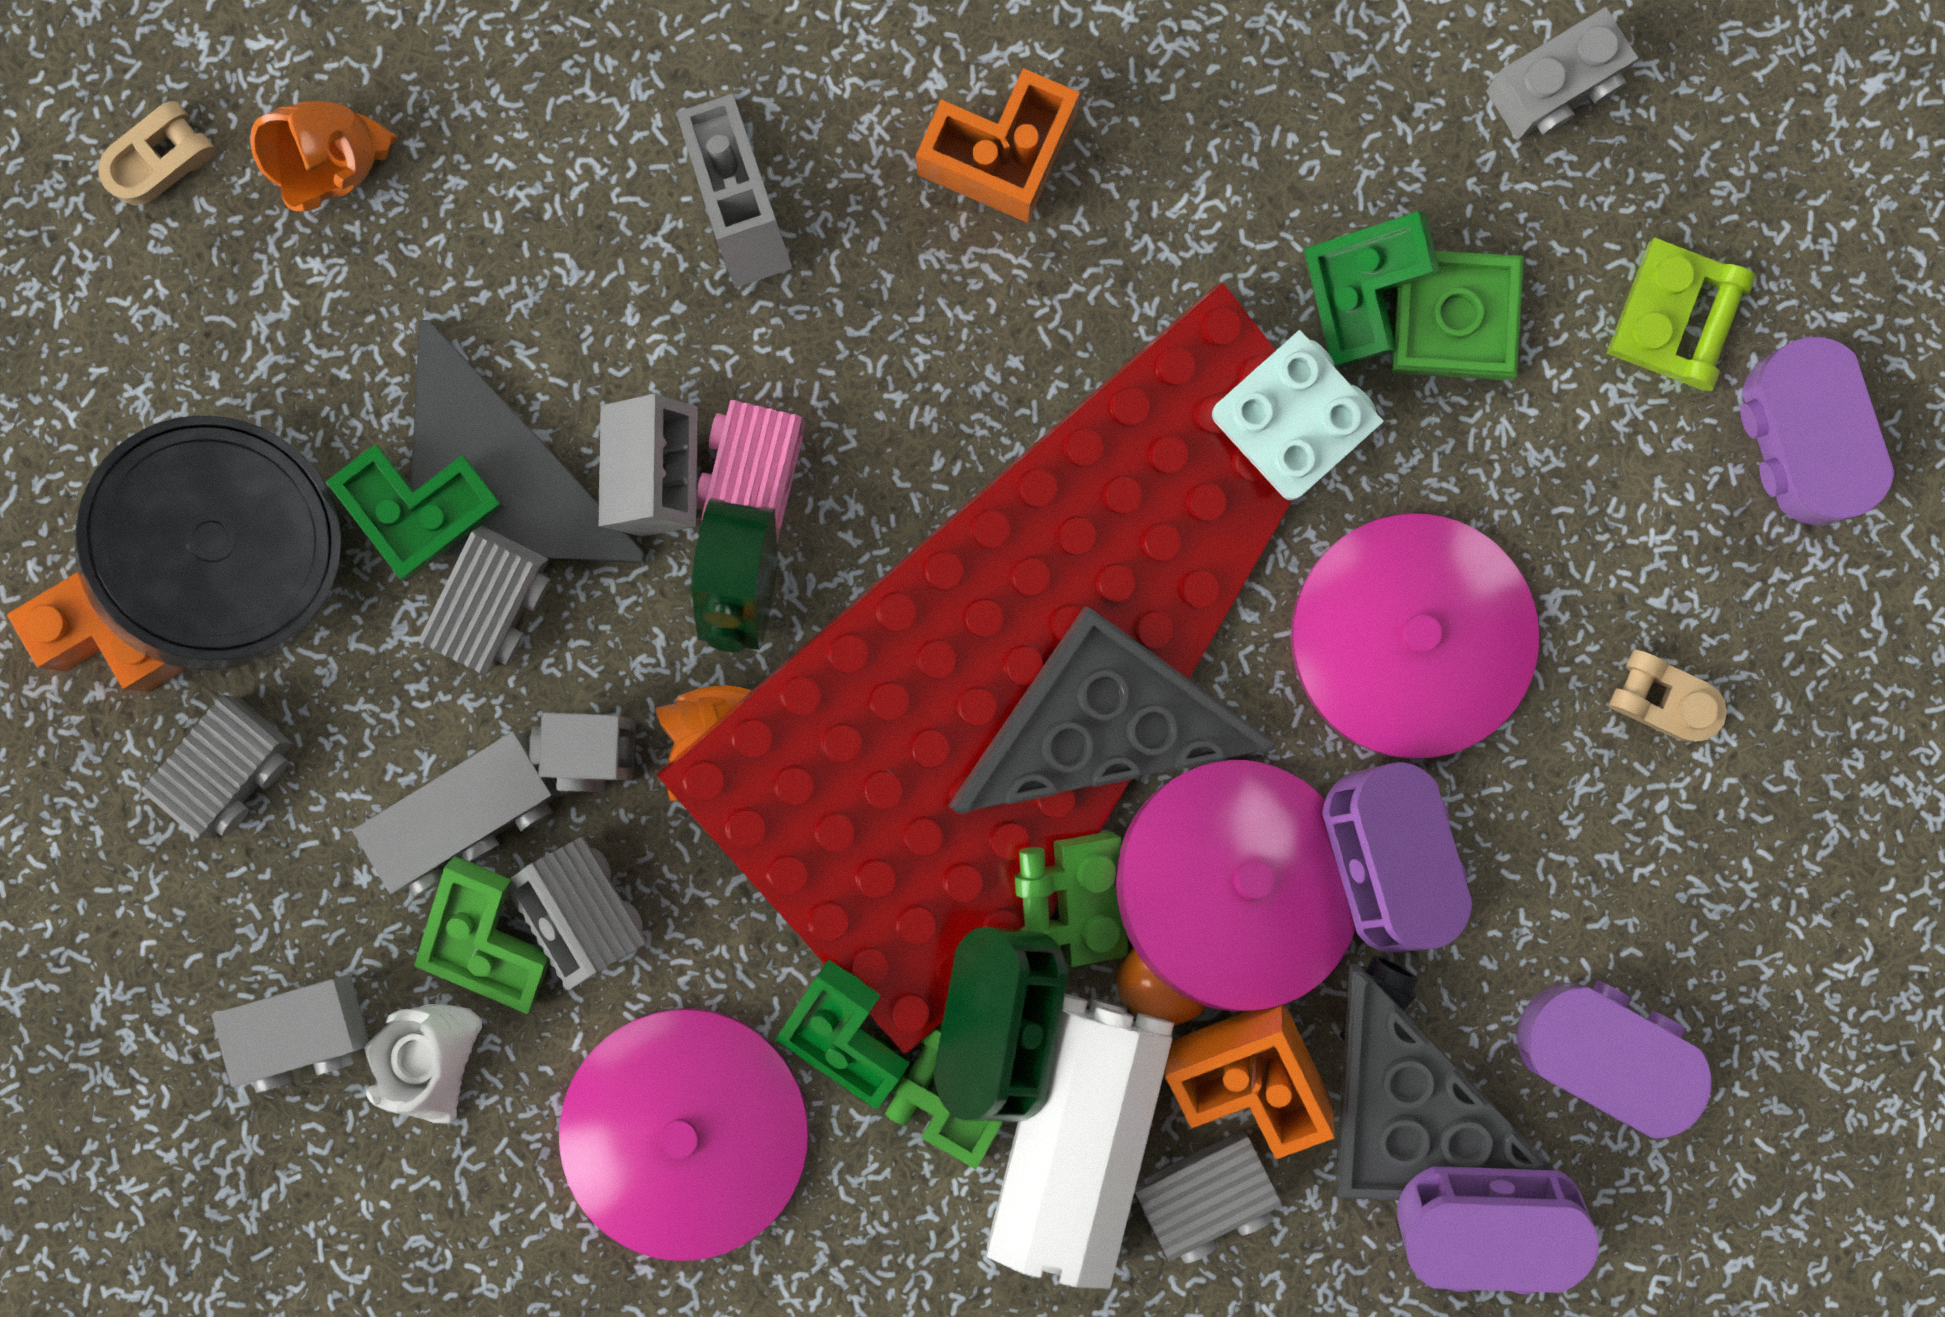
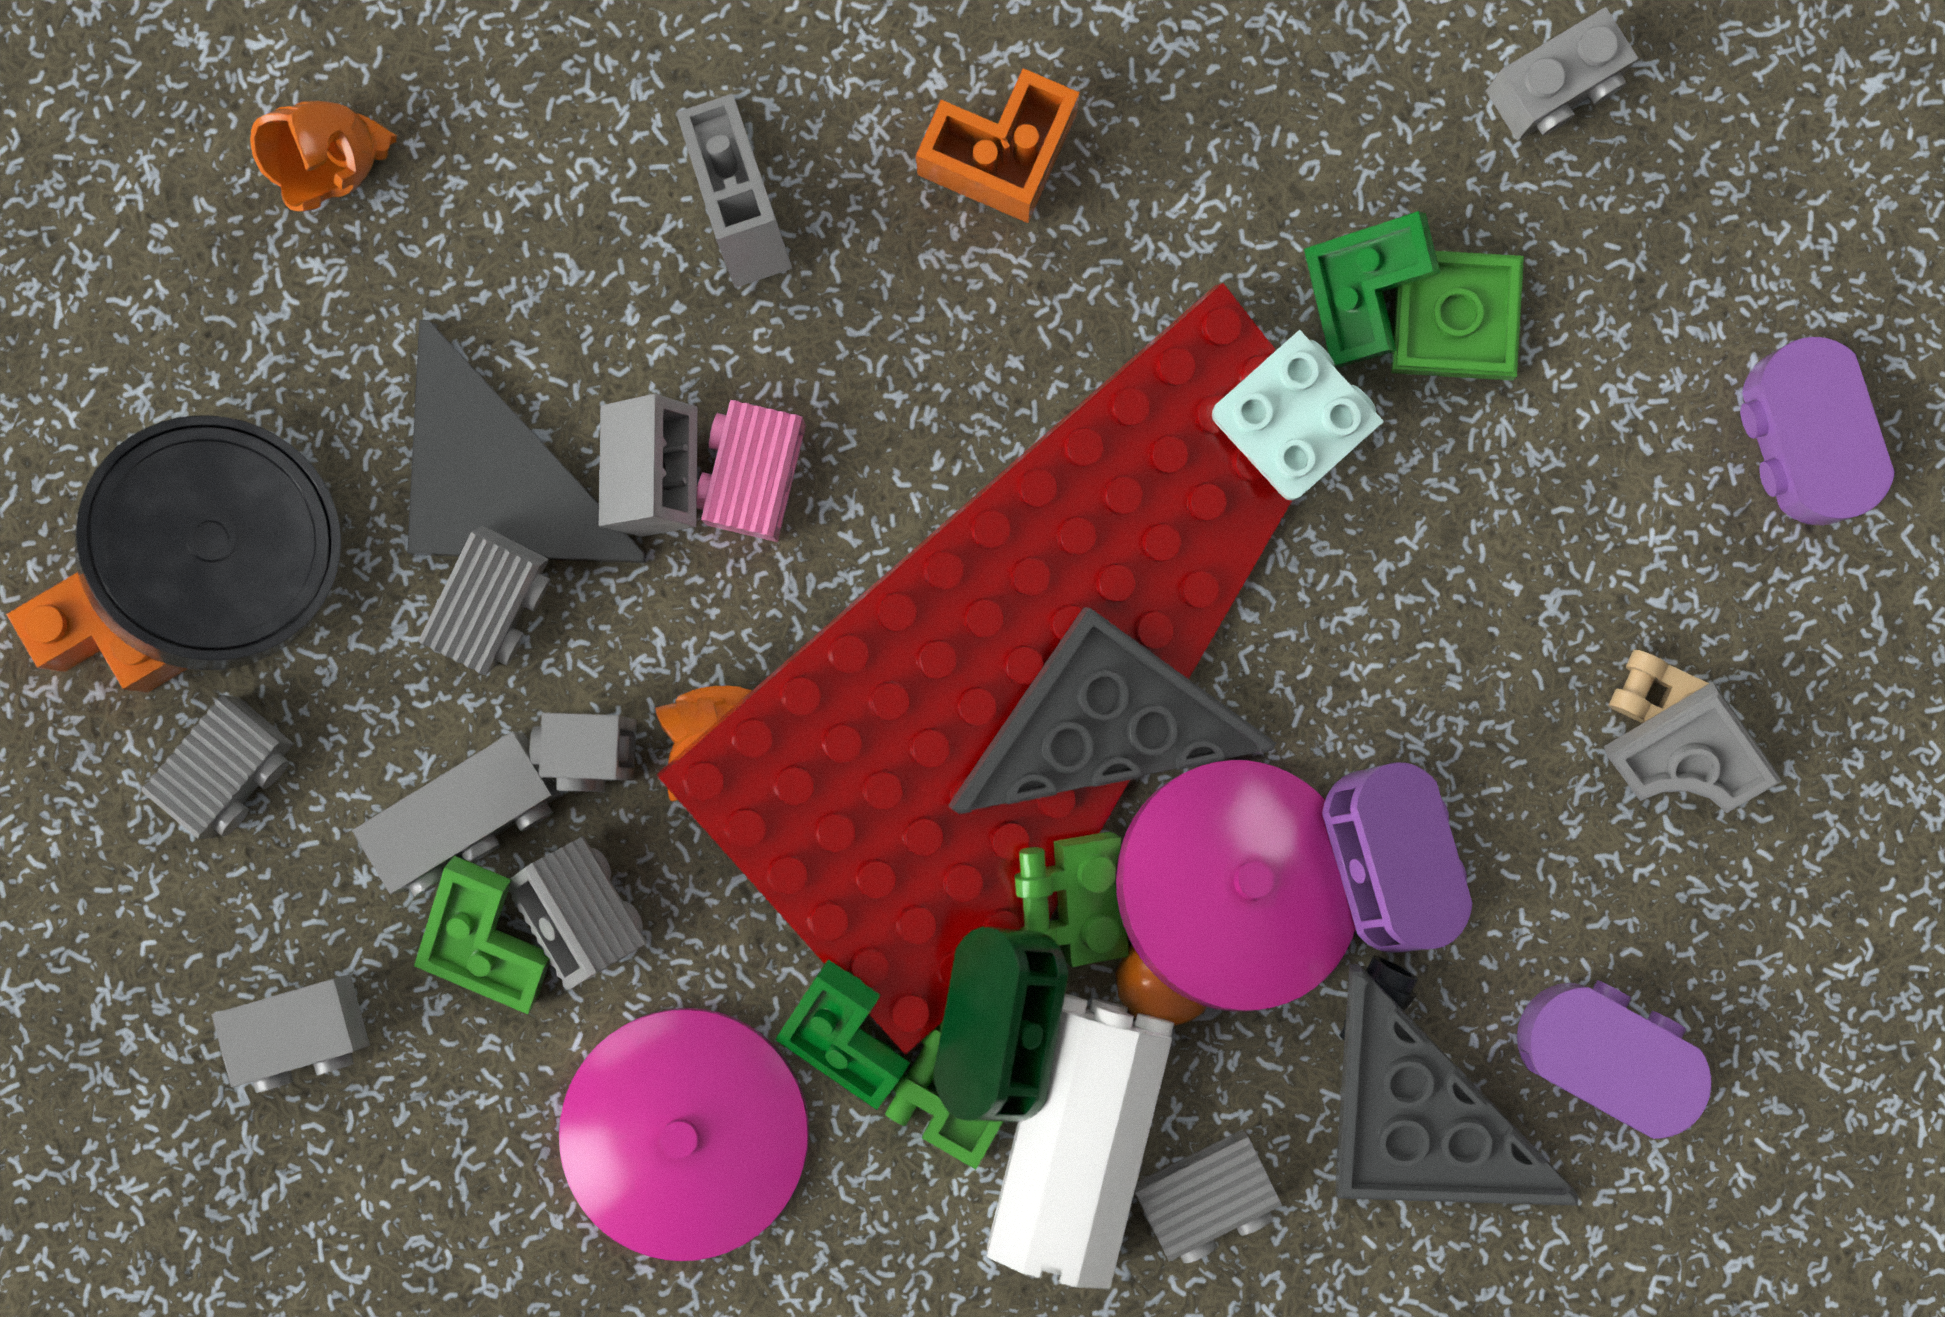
(134, 168): tan plate -> none
(409, 524): green plate -> none
(422, 1060): white hair -> none
(734, 575): dark green brick -> none
(1255, 1064): orange brick -> none
(1415, 636): dark pink dish -> none
(1497, 1229): medium lavender brick -> none
(1661, 308): lime plate -> none
(1694, 749): none -> light grey tile

